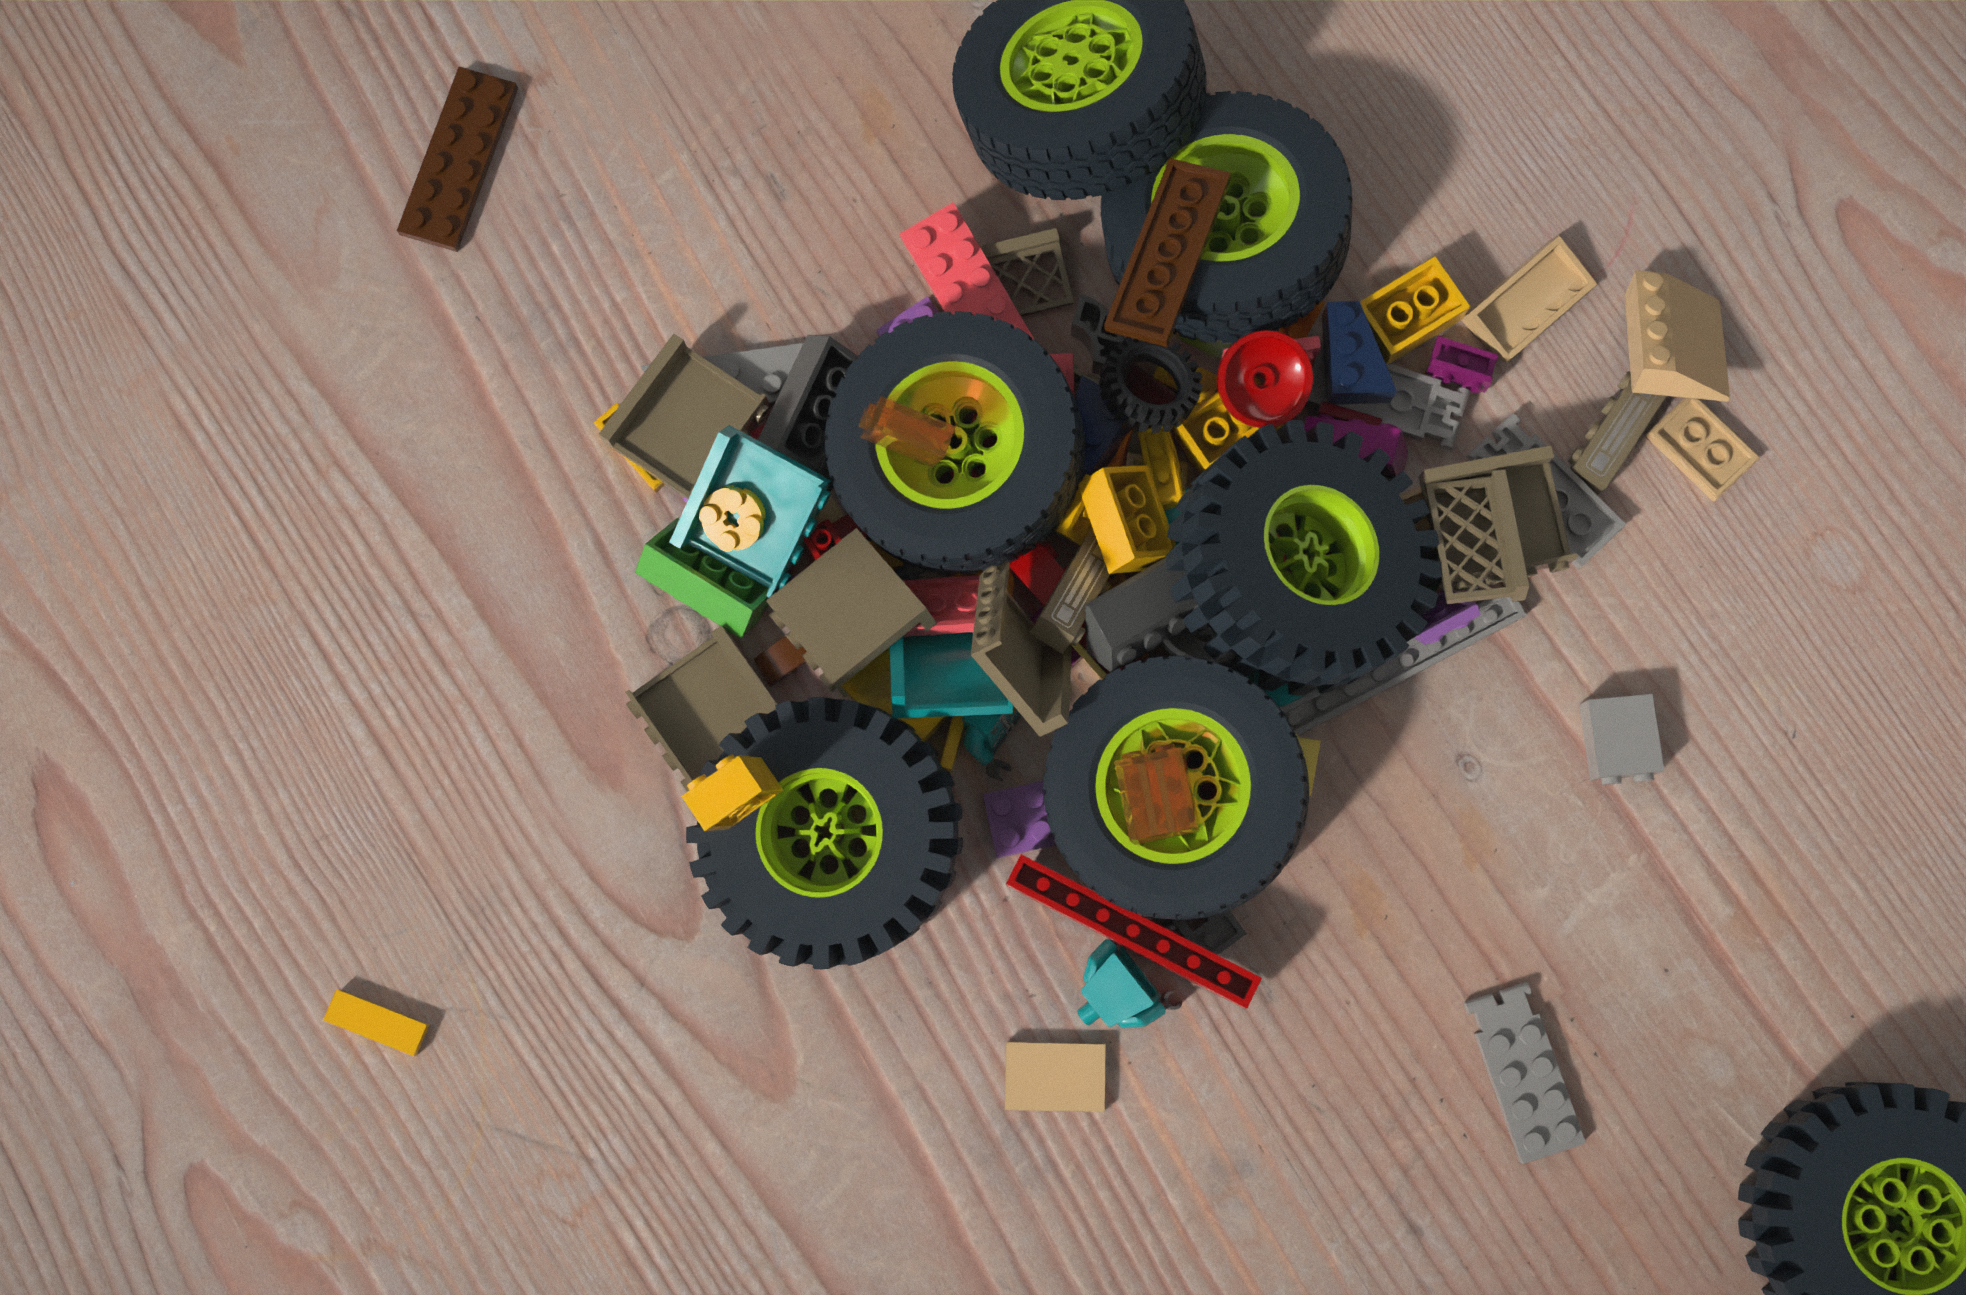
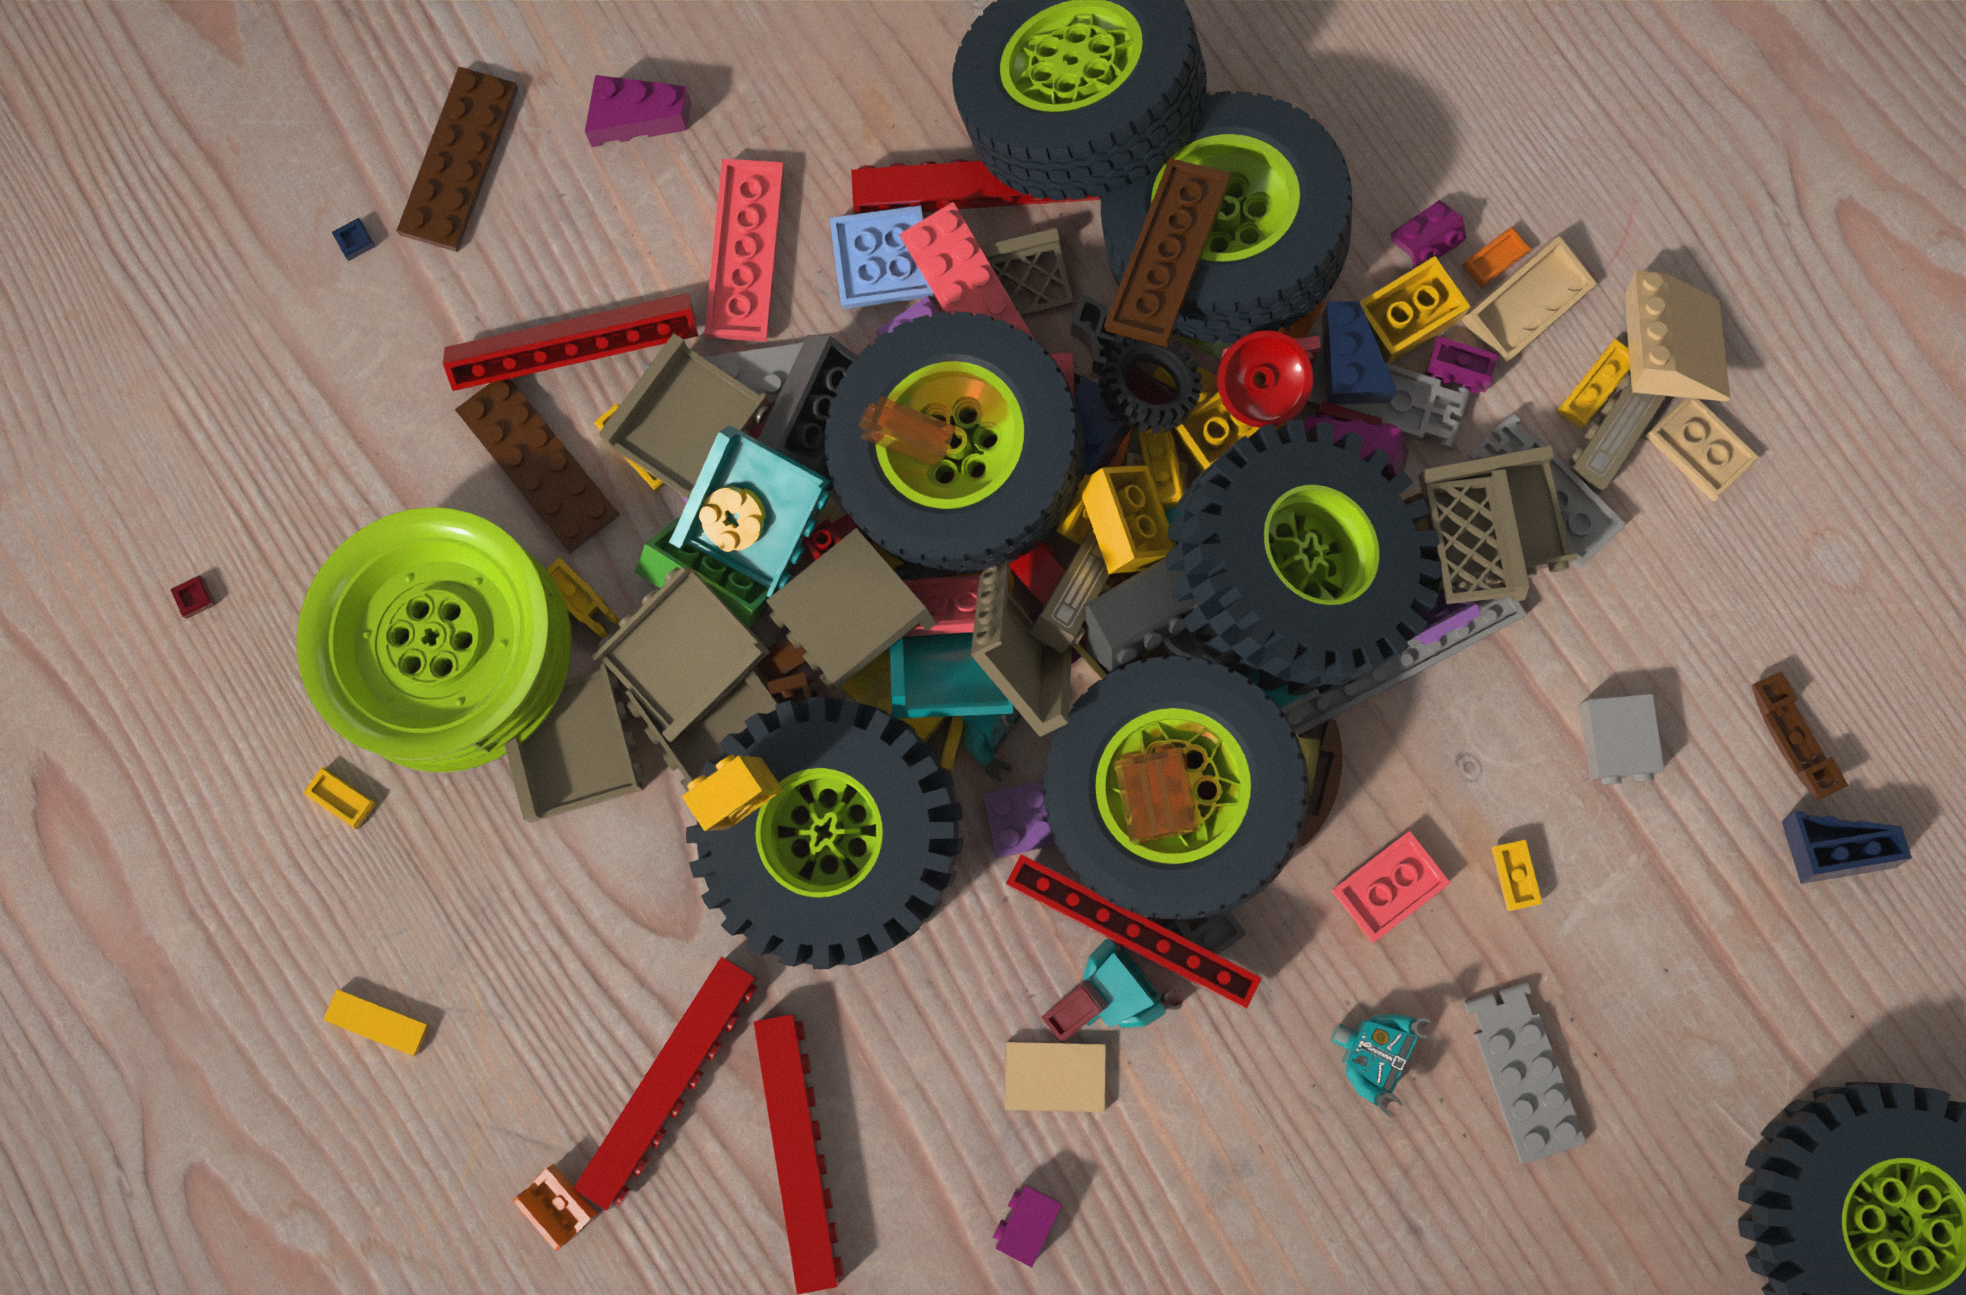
(192, 597): none -> dark red tile
(339, 798): none -> yellow tile
(353, 239): none -> dark blue tile
(375, 594): none -> lime wheel
(537, 463): none -> reddish brown plate
(554, 1207): none -> orange bracket
(569, 342): none -> red brick
(577, 752): none -> dark tan panel
(581, 597): none -> yellow hinge
(635, 108): none -> magenta wedge
(666, 1083): none -> red brick
(681, 651): none -> dark tan panel
(744, 250): none -> coral plate
(787, 687): none -> reddish brown bracket
(797, 1154): none -> red brick
(874, 261): none -> light blue plate
(934, 187): none -> red brick
(1027, 1224): none -> magenta brick
(1074, 1011): none -> dark red tile
(1332, 748): none -> reddish brown slope
(1379, 1054): none -> torso
(1390, 886): none -> coral plate
(1430, 233): none -> magenta bracket
(1496, 257): none -> orange tile
(1516, 875): none -> yellow plate
(1596, 385): none -> yellow tile
(1795, 738): none -> reddish brown slope
(1841, 848): none -> dark blue wedge

